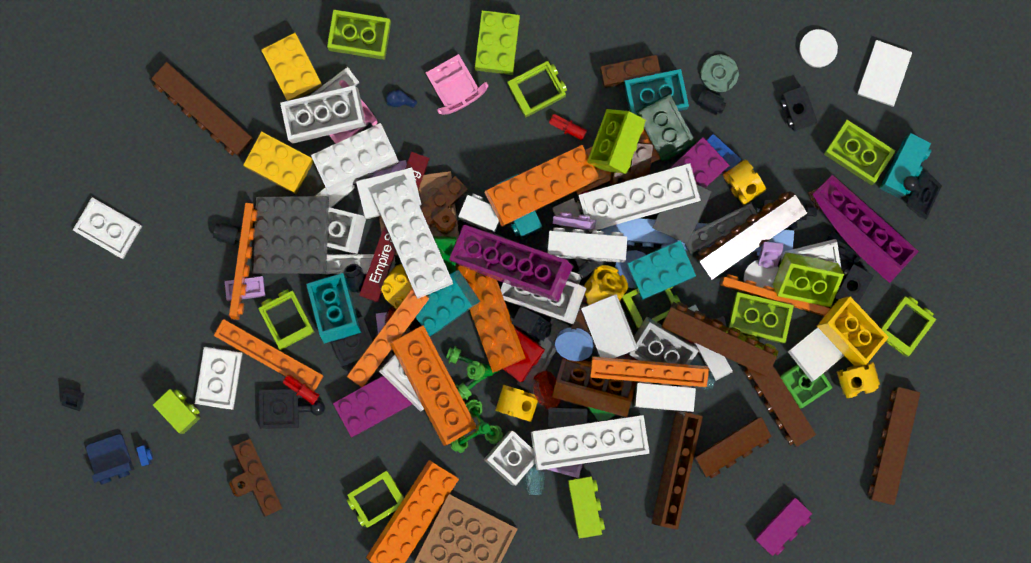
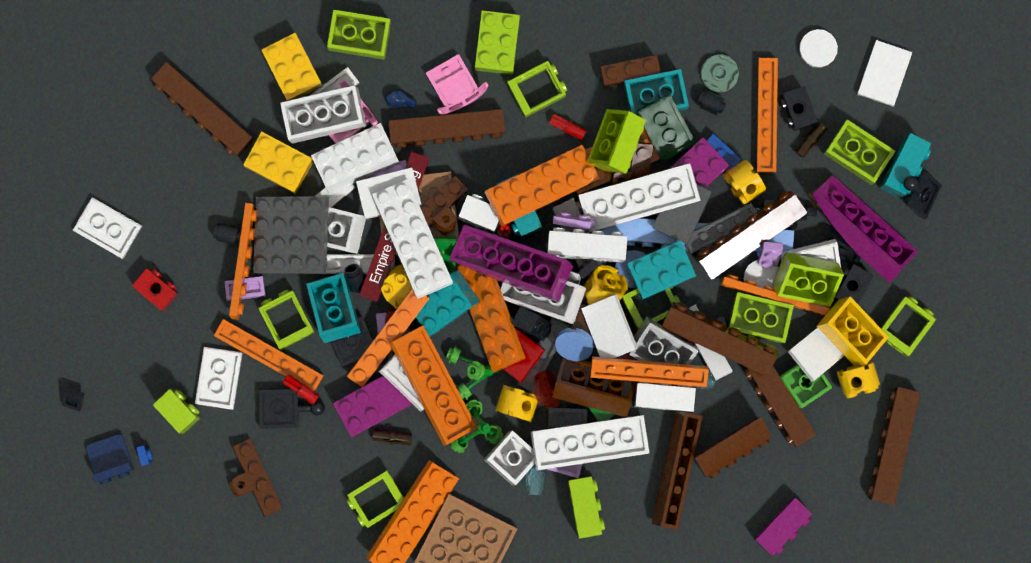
(144, 286): none -> red brick
(392, 437): none -> dark brown pin
(447, 127): none -> reddish brown brick
(504, 231): none -> red axle
(767, 115): none -> orange plate
(810, 139): none -> dark brown pin

